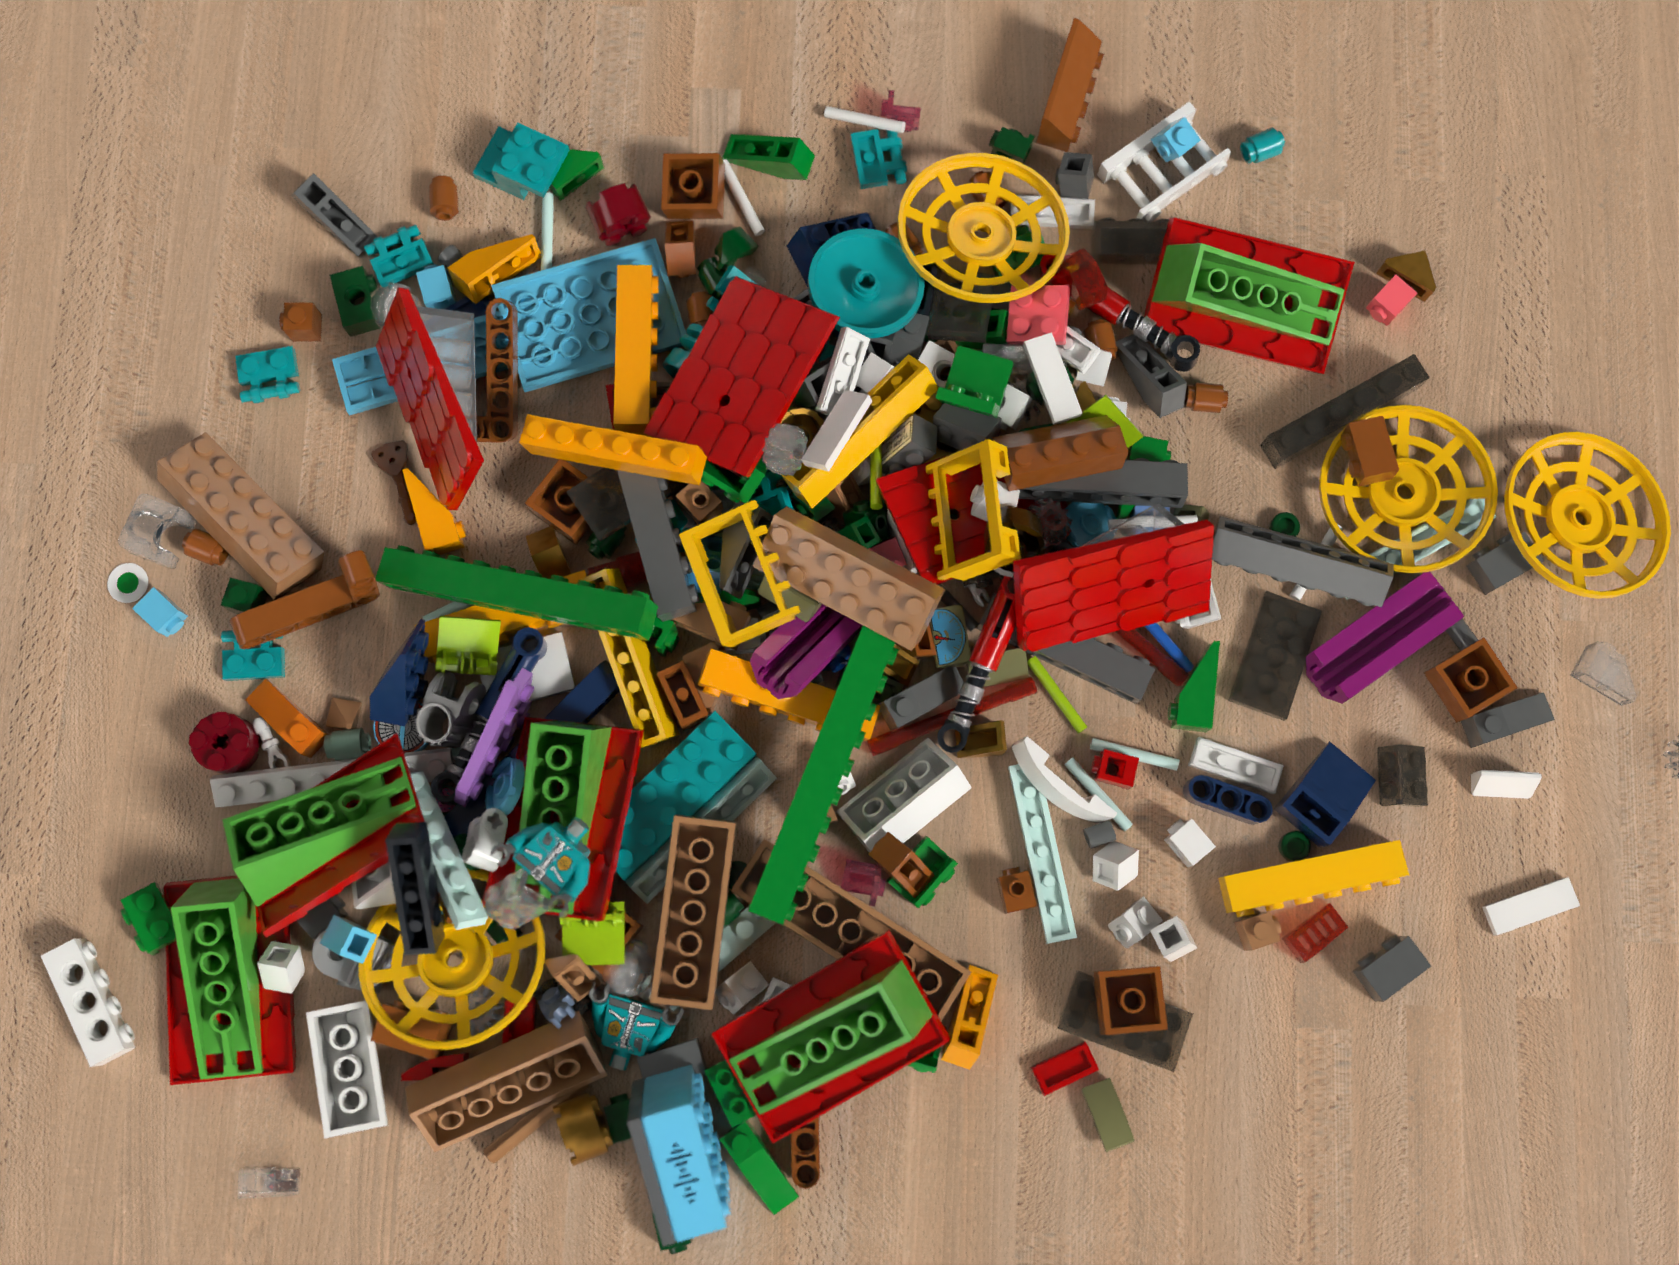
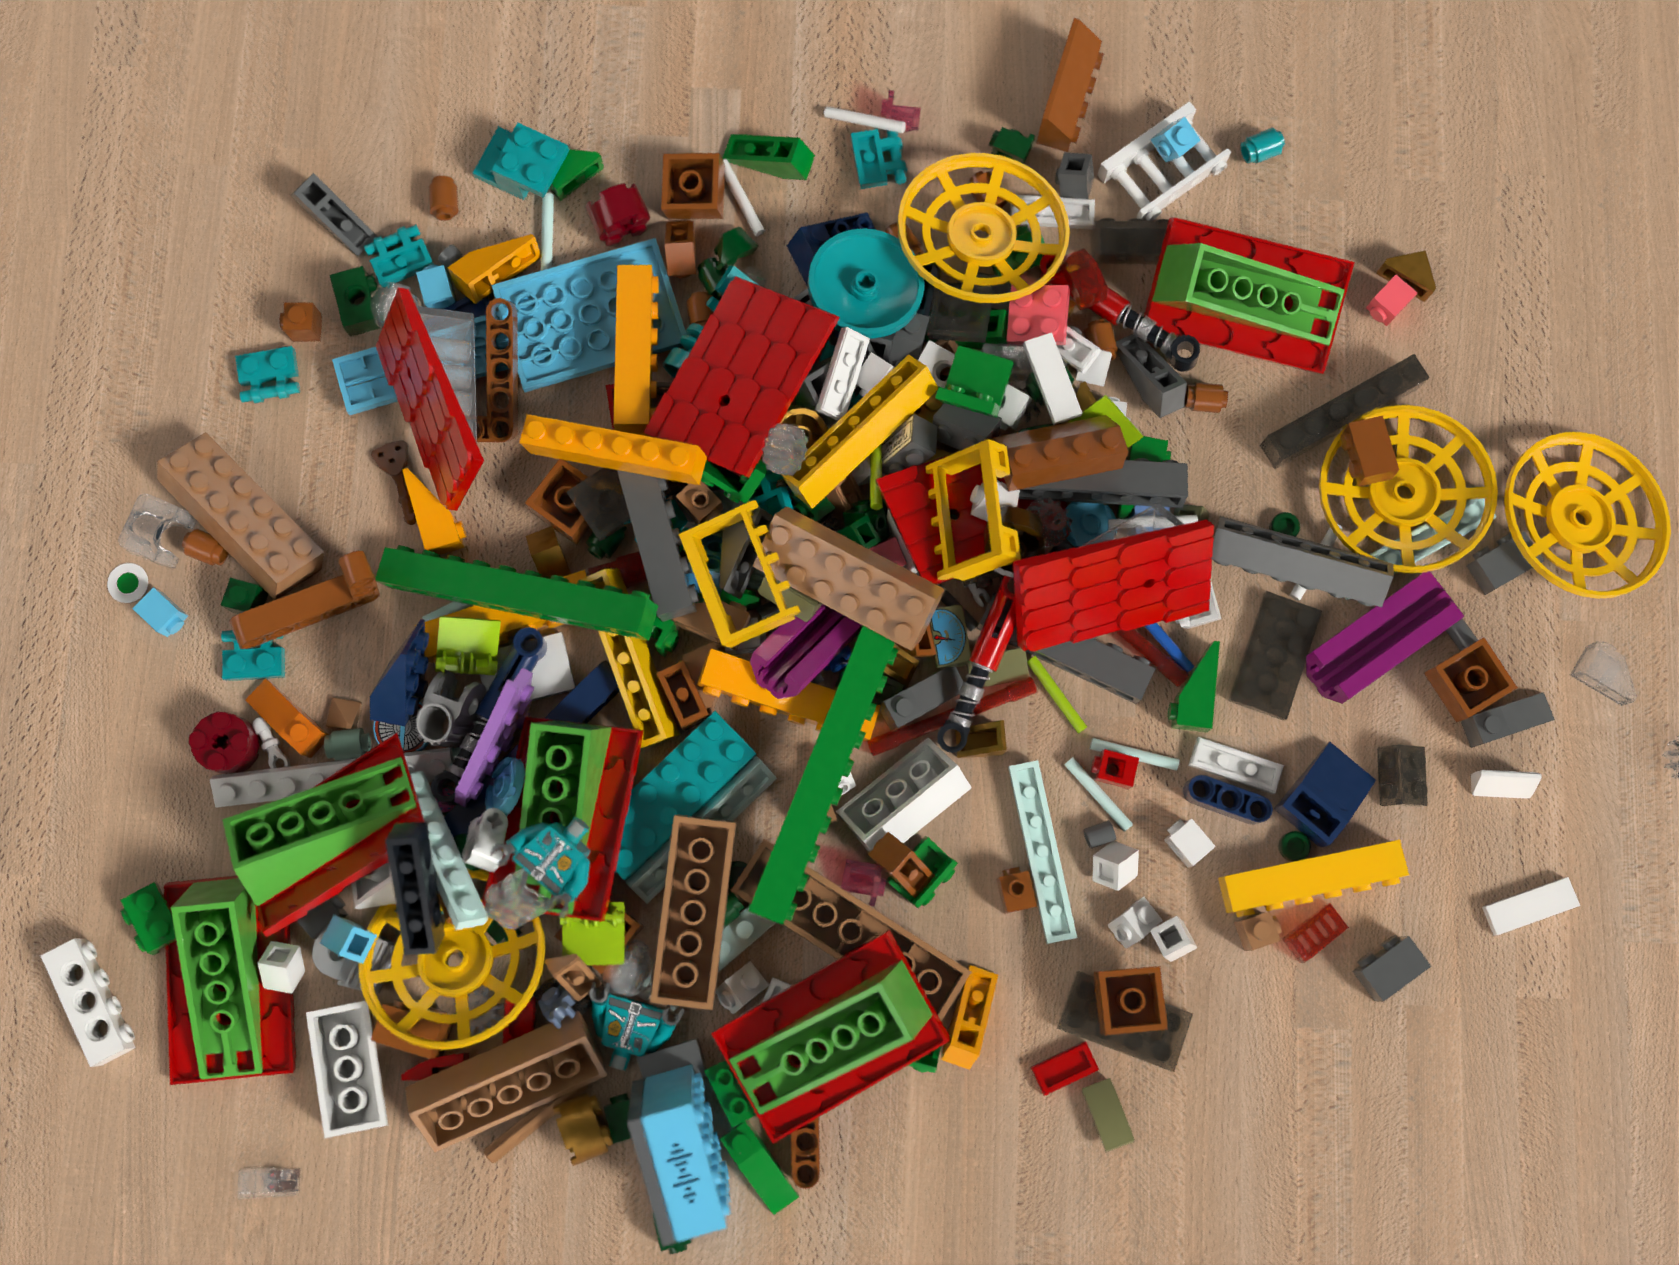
(836, 430): white tile -> none
(1032, 760): white slope -> none

